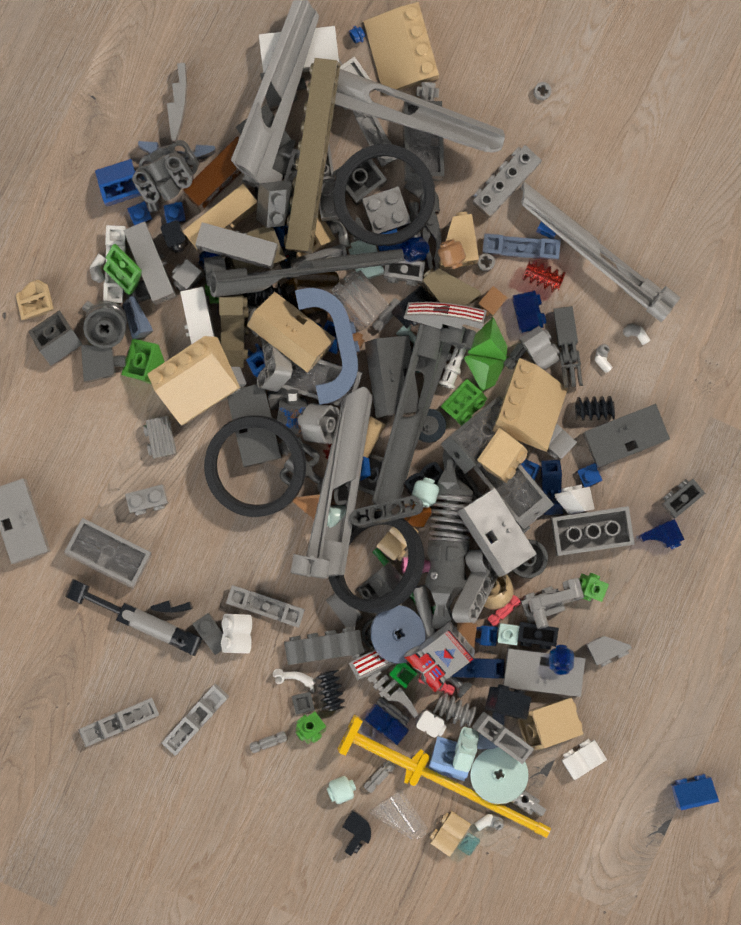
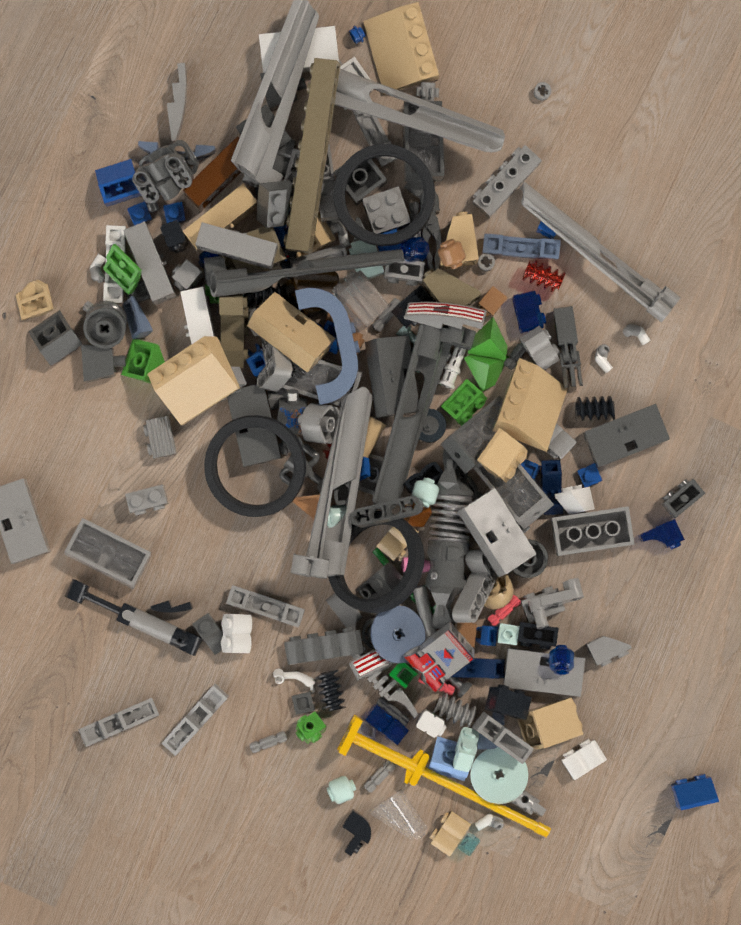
(593, 587): bright green brick -> none

